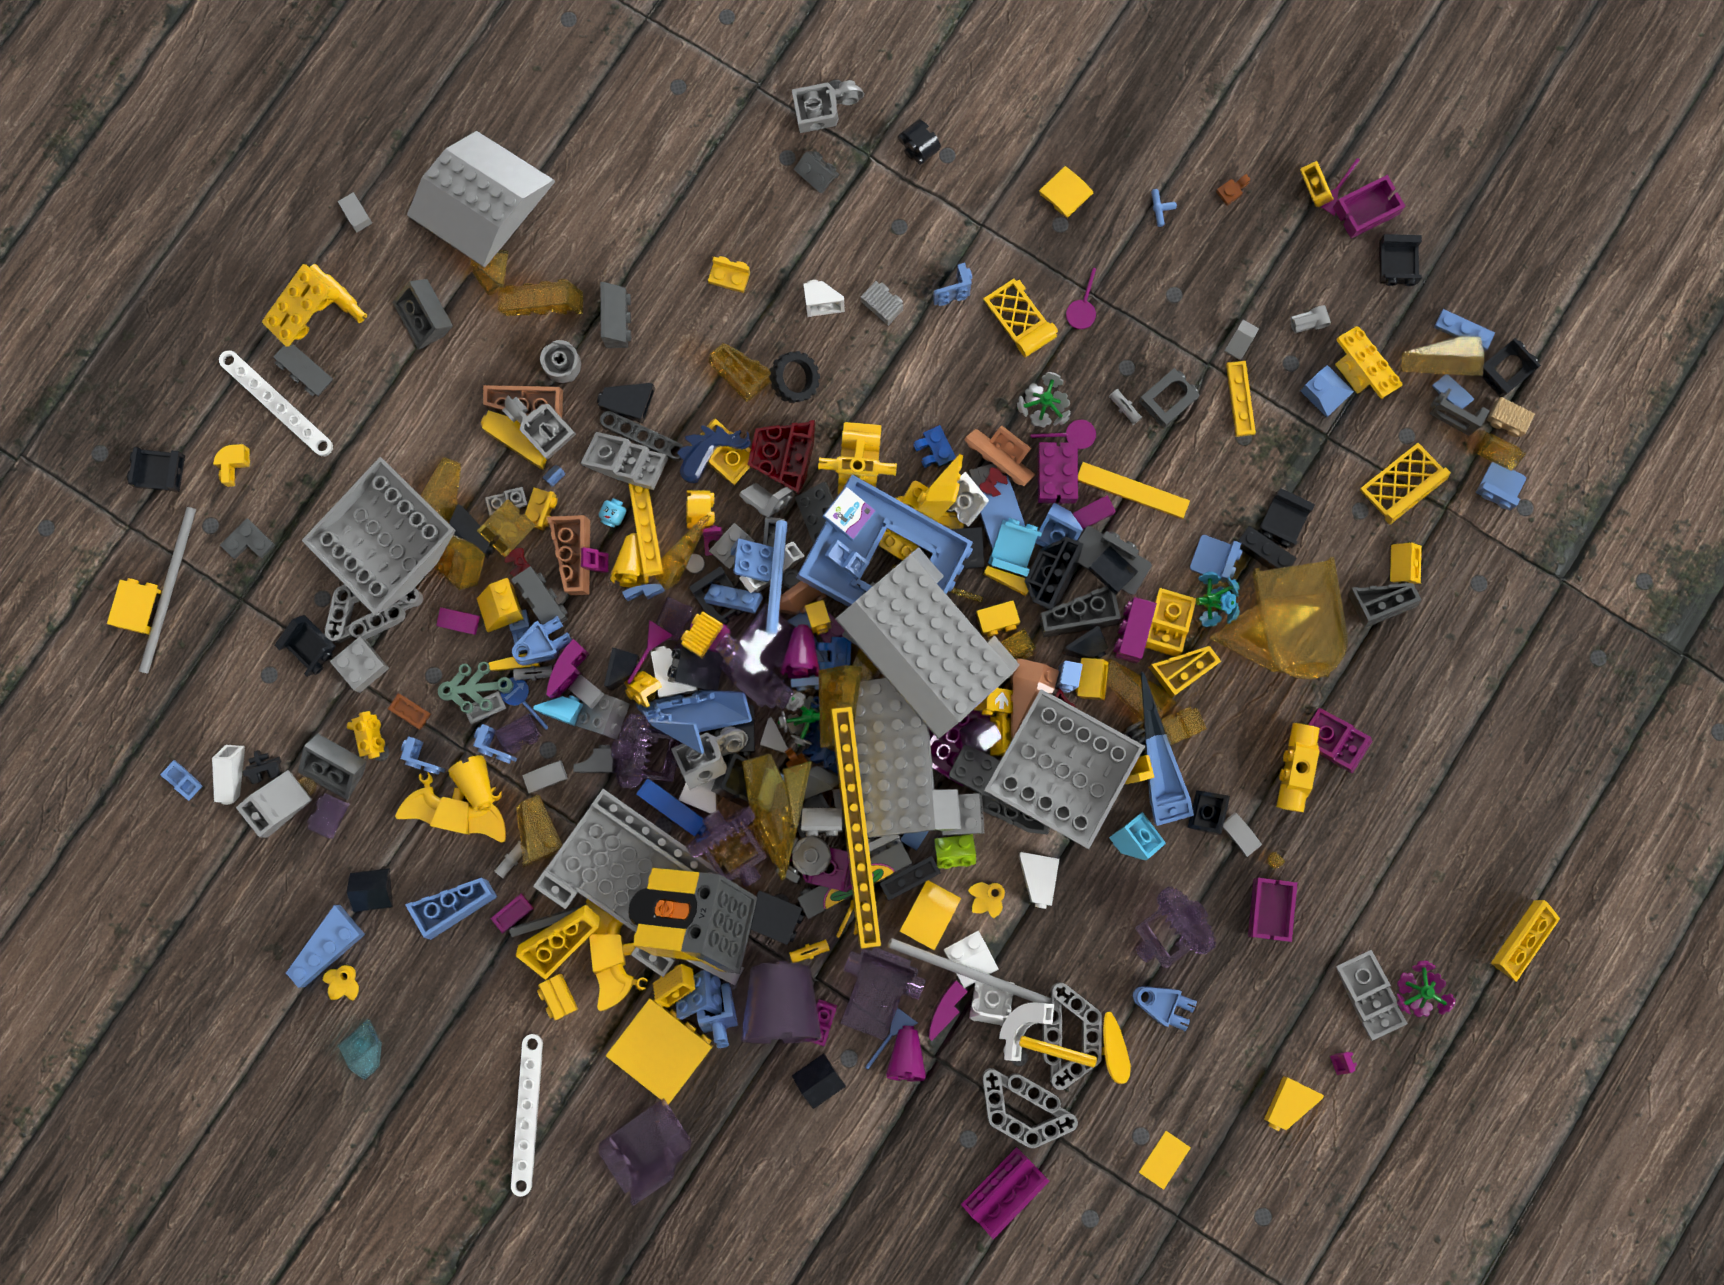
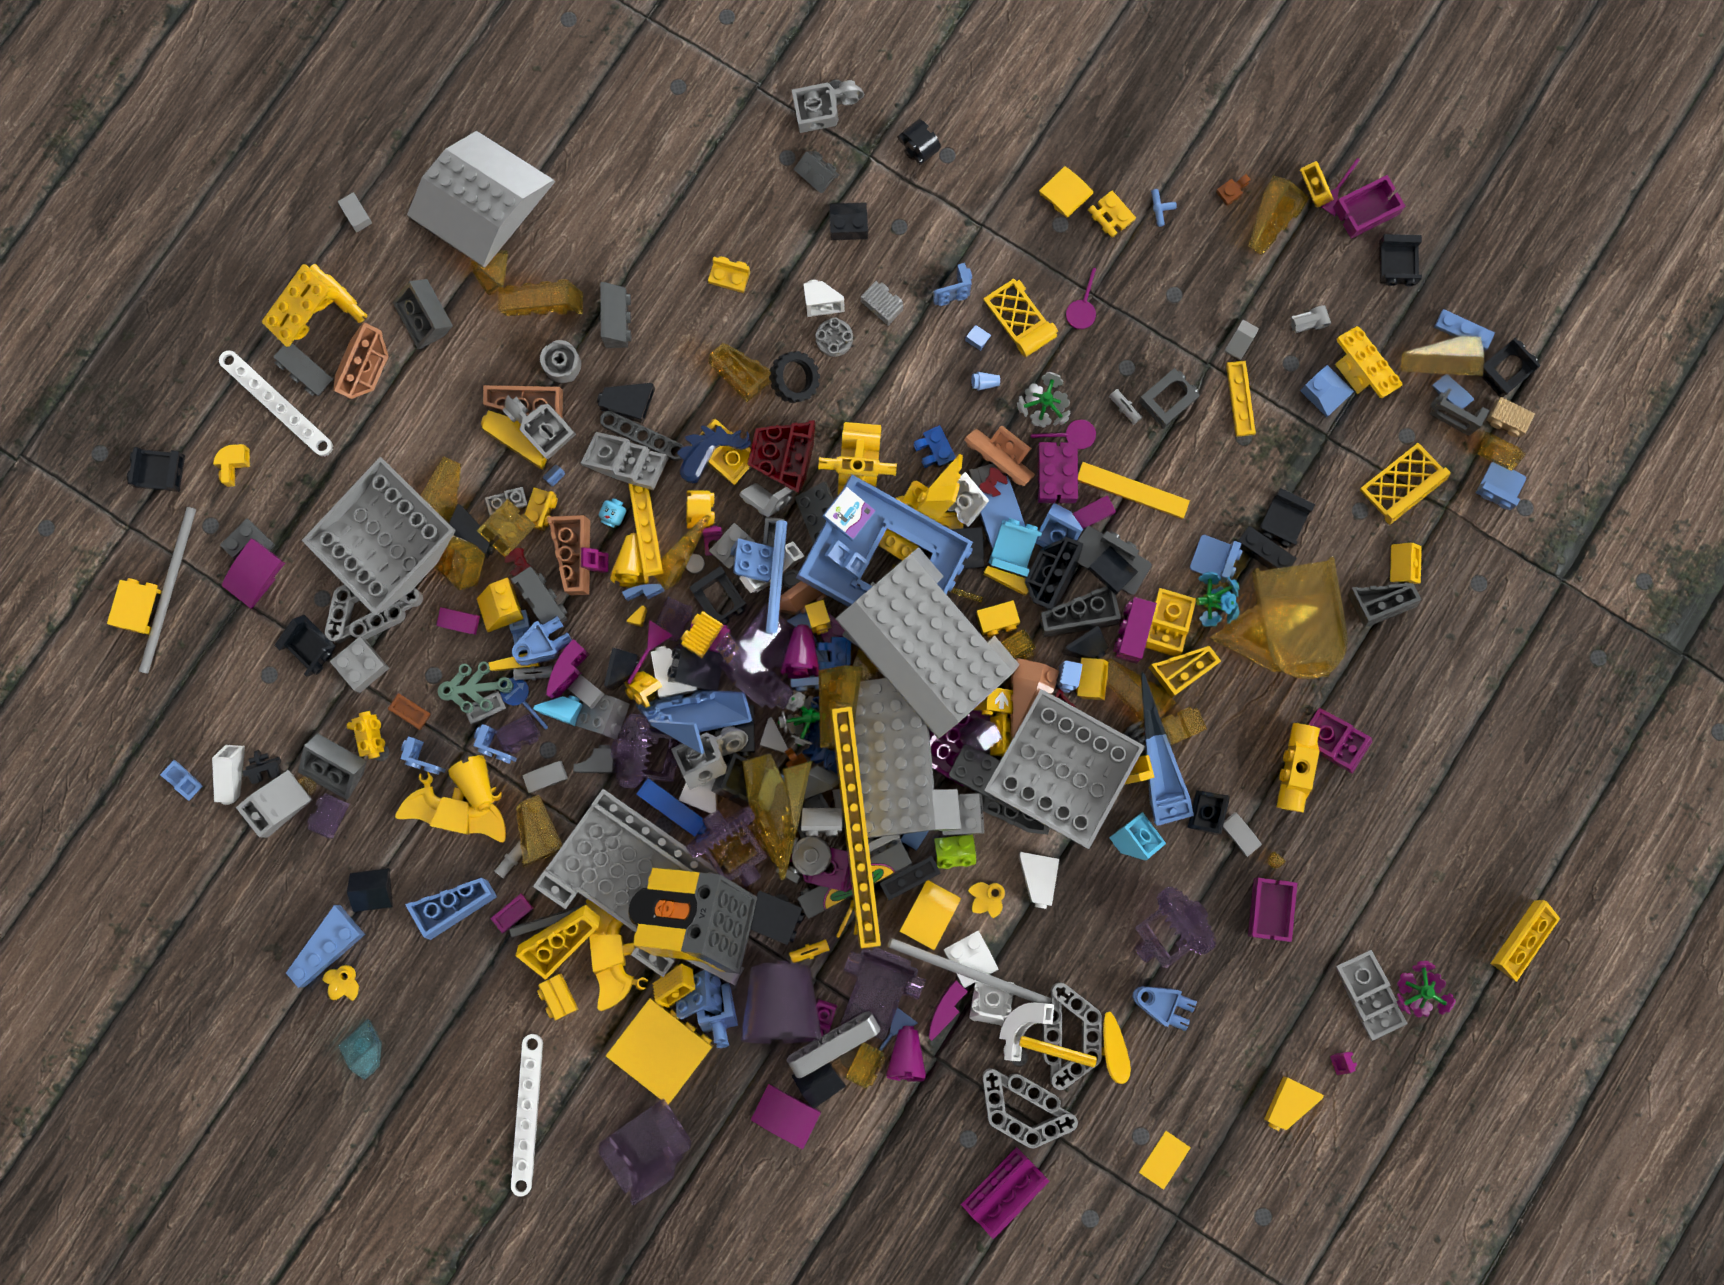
(252, 573): none -> magenta slope
(361, 363): none -> nougat wedge
(638, 617): none -> yellow slope
(733, 598): medium blue plate -> none
(786, 1116): none -> magenta slope
(833, 1044): none -> light grey beam
(834, 337): none -> light grey tile
(848, 221): none -> black slope
(865, 1065): none -> clear yellow brick
(977, 337): none -> slope
(984, 380): none -> light blue cone
(1115, 210): none -> yellow plate
(1278, 206): none -> clear yellow wedge

